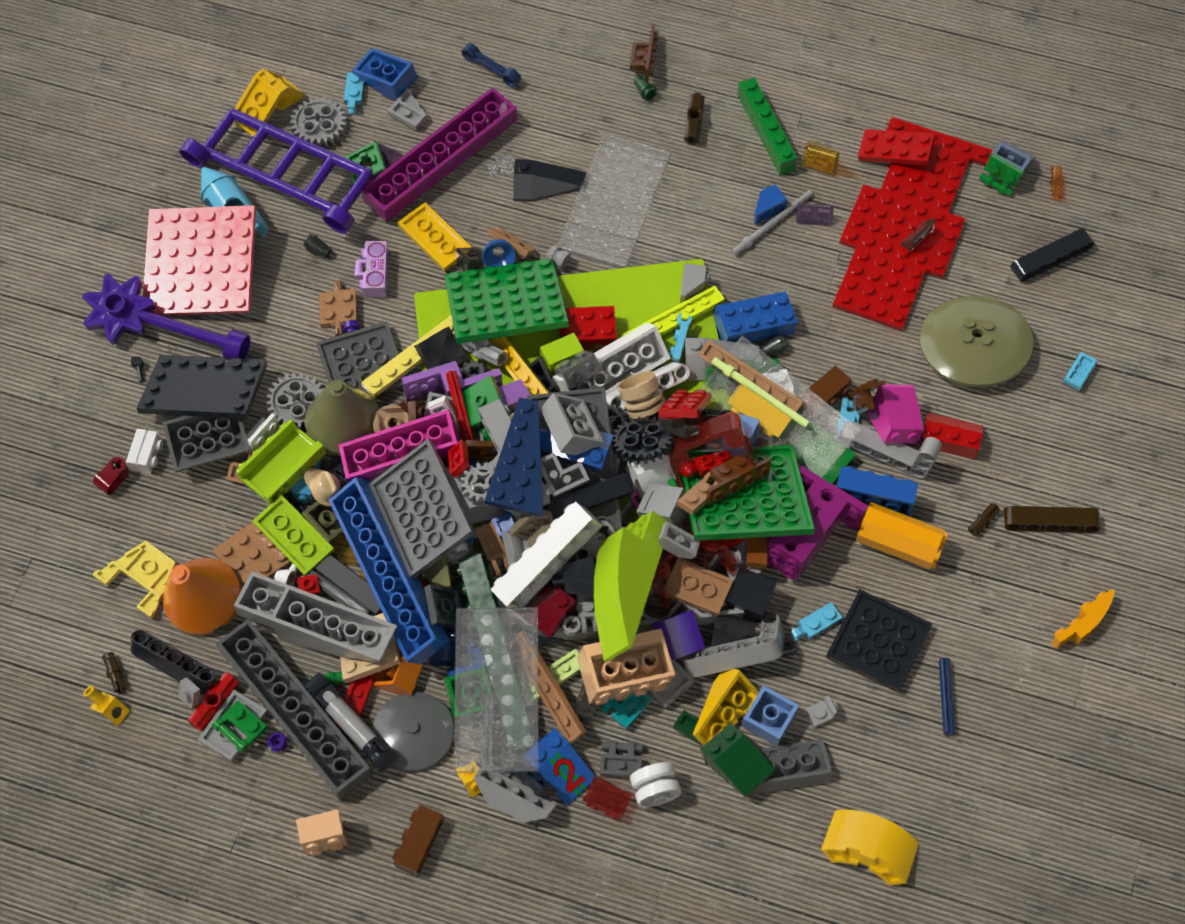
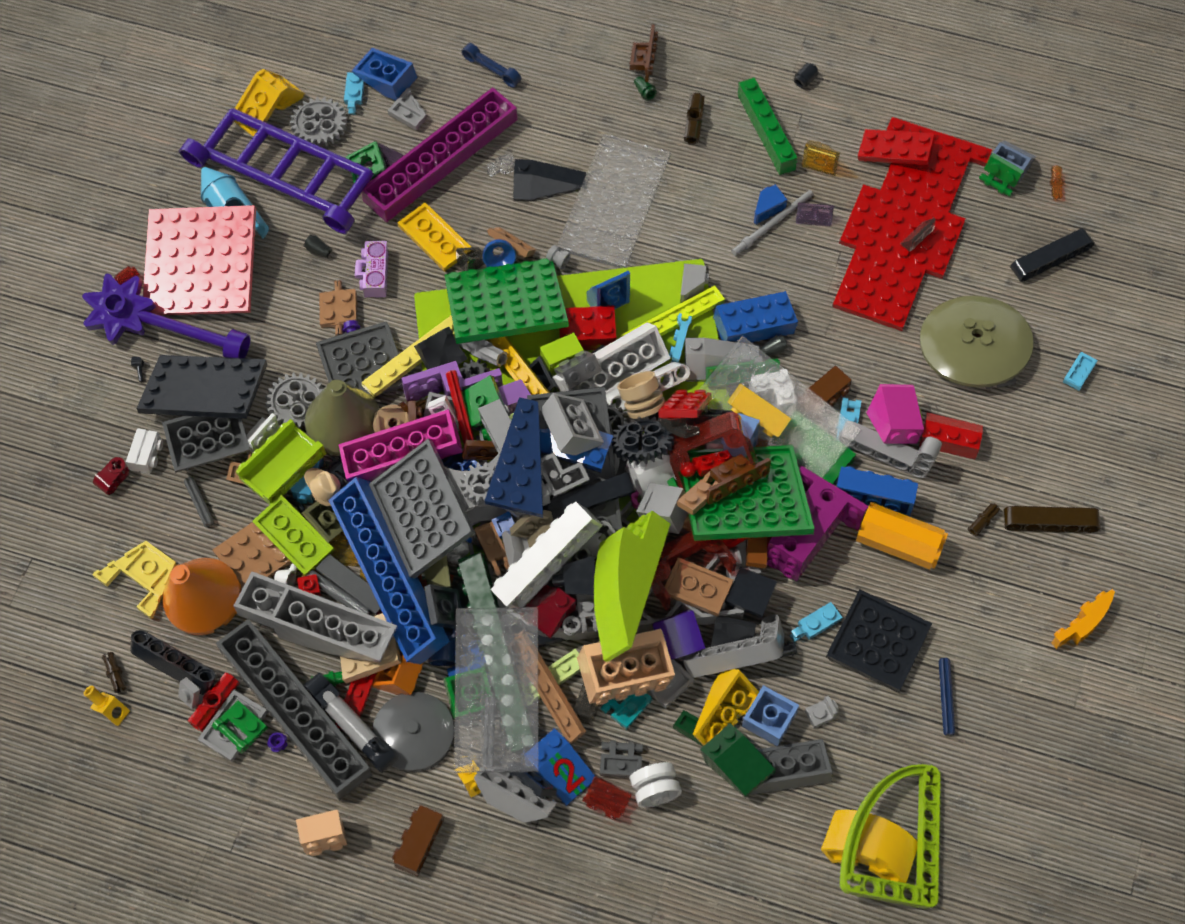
(126, 274): none -> clear red brick
(198, 502): none -> dark grey axle
(458, 459): red plate -> none
(611, 292): none -> blue slope
(678, 541): light grey slope -> none
(712, 350): medium nougat plate -> none
(729, 370): yellowish green bar -> none
(806, 75): none -> black brick
(850, 849): none -> lime beam
(862, 396): reddish brown bracket -> none

